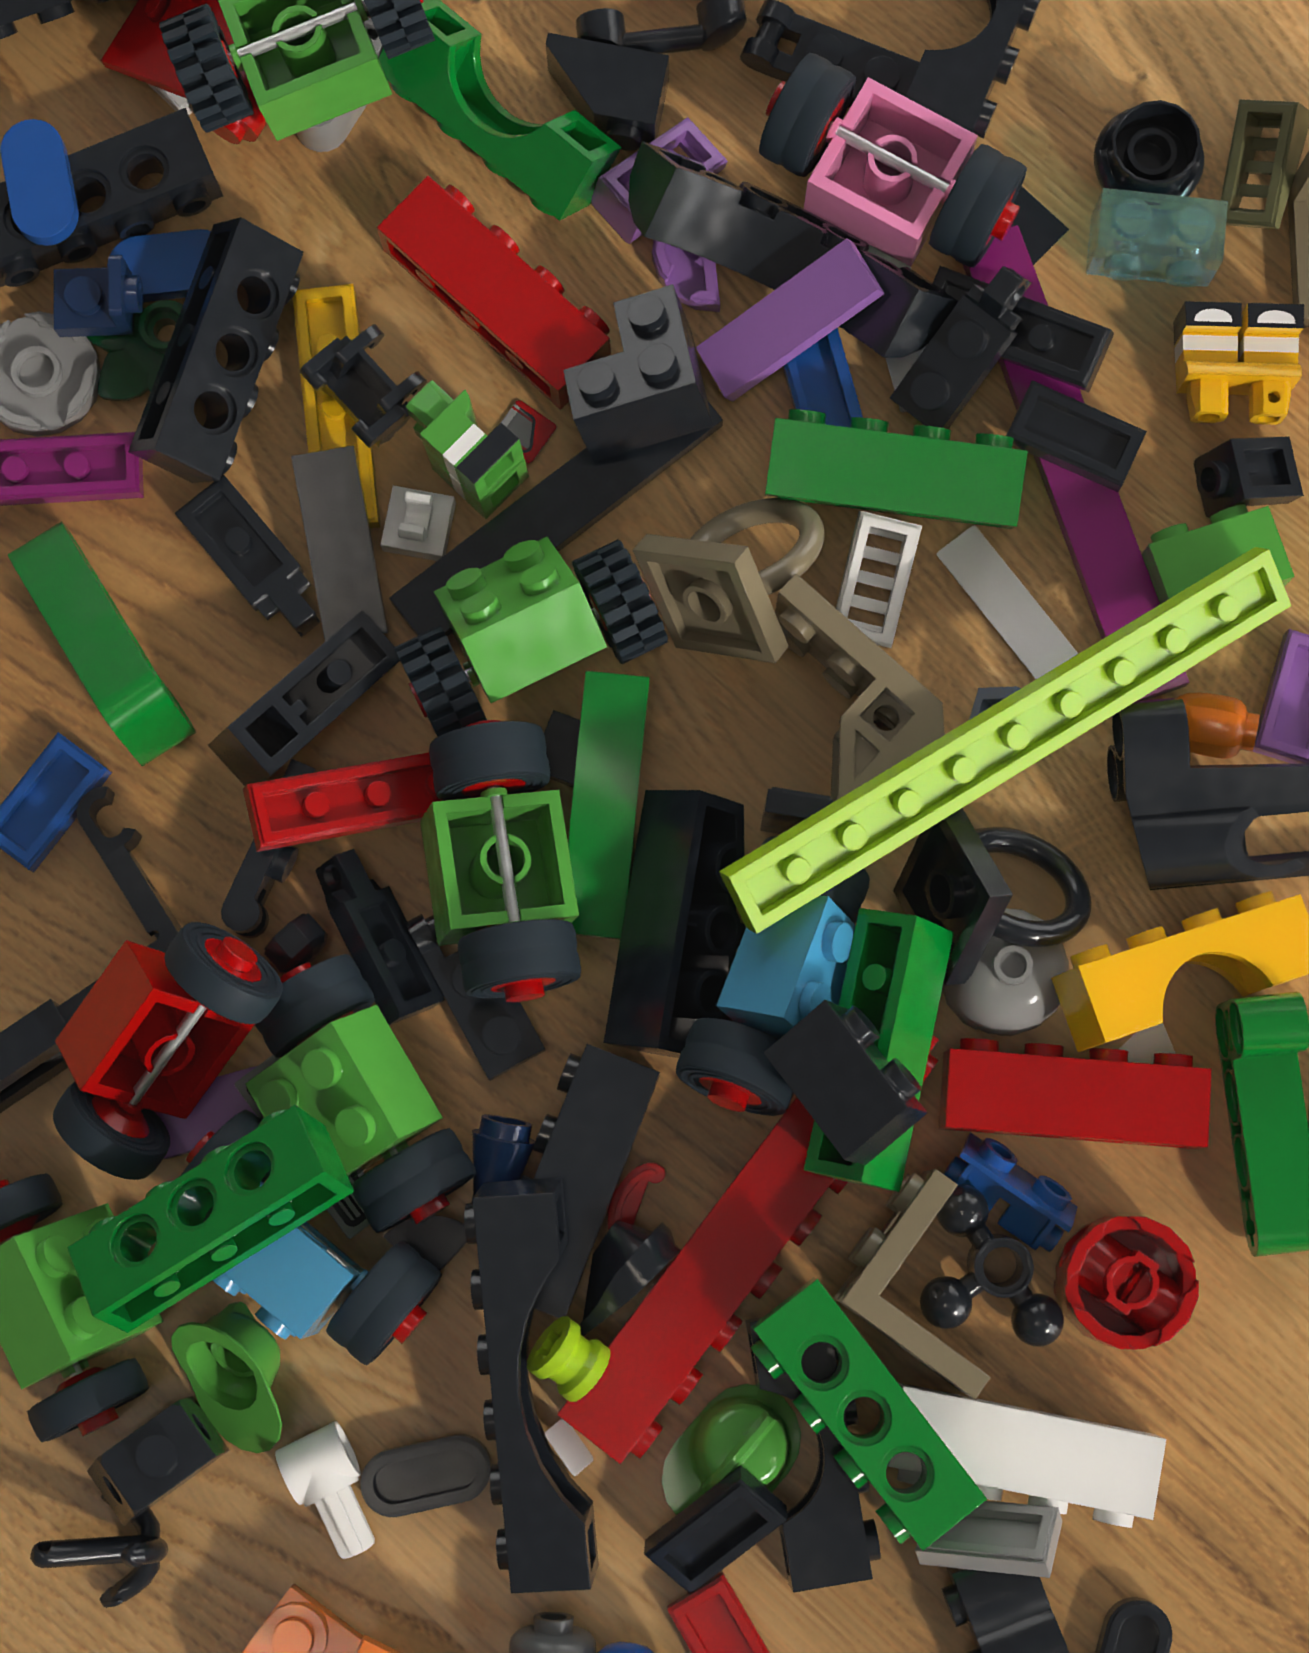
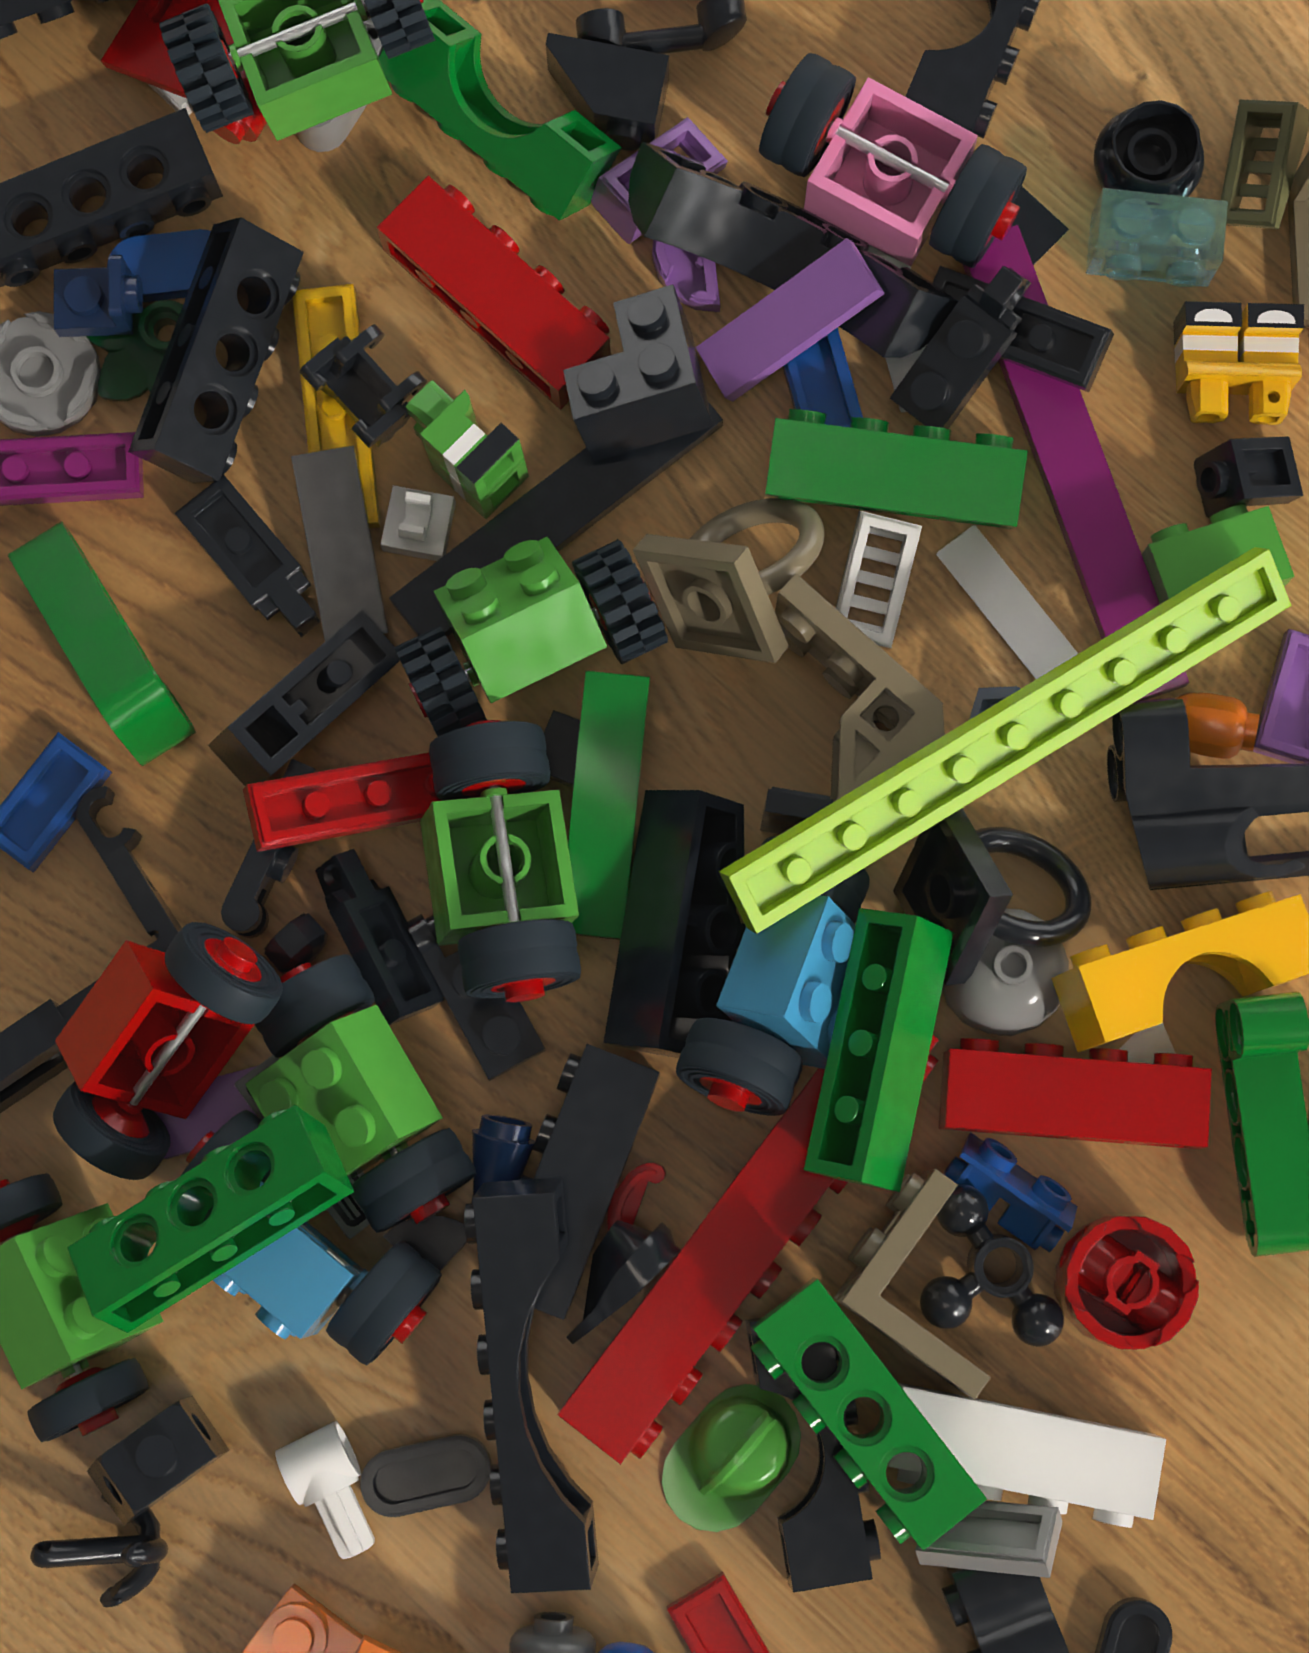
(39, 182): blue tile -> none
(231, 1373): bright green piece -> none
(530, 427): sticker -> none
(568, 1359): lime wheel -> none
(569, 1447): white sticker -> none
(715, 1529): black tile -> none
(841, 49): black plate -> none
(847, 1081): black brick -> none
(1075, 436): black tile -> none

